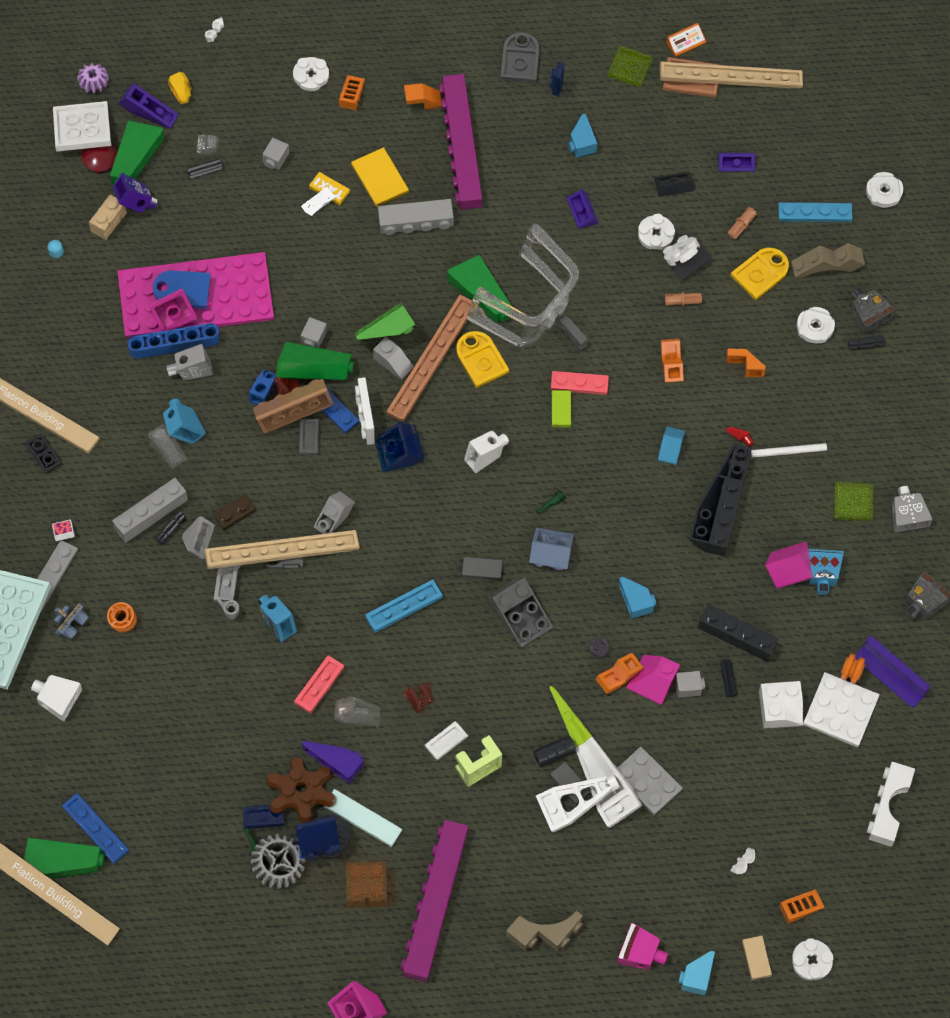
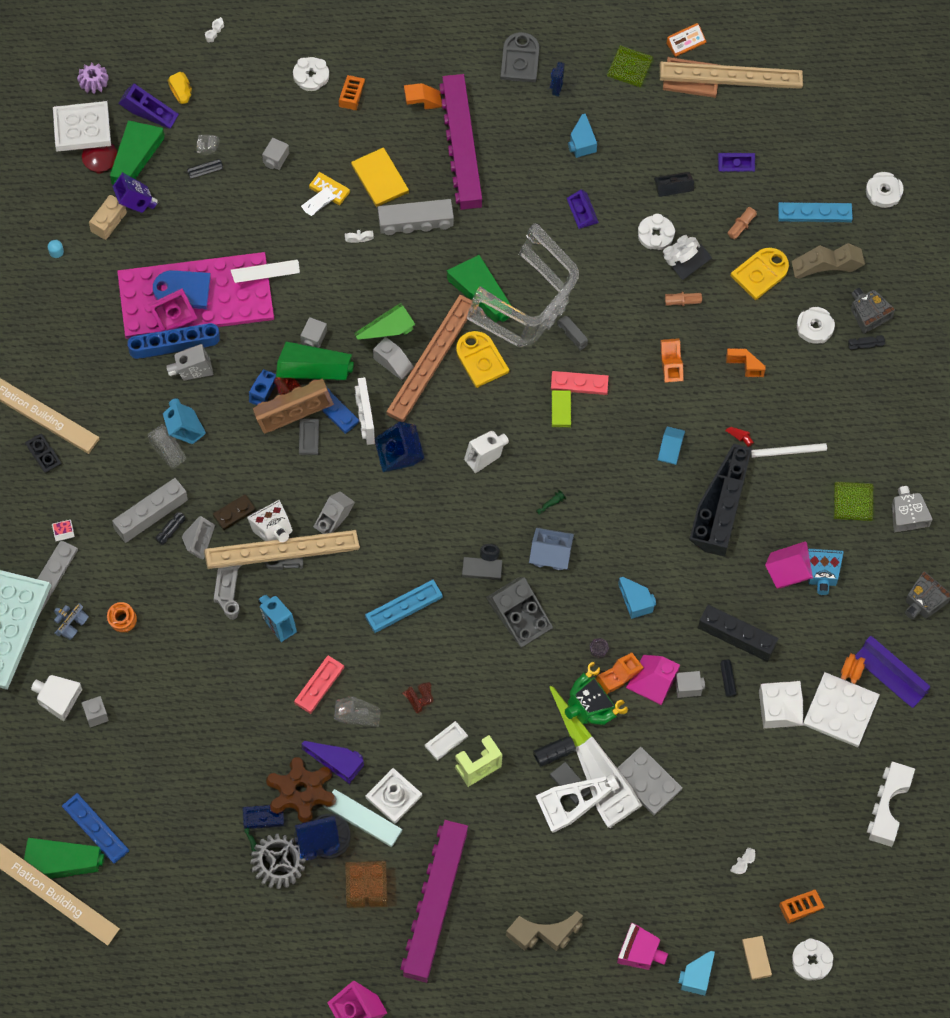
(95, 711): none -> light grey brick
(265, 271): none -> white sticker
(271, 523): none -> white torso
(359, 237): none -> white piece
(393, 795): none -> white plate
(489, 552): none -> black tile
(591, 702): none -> torso

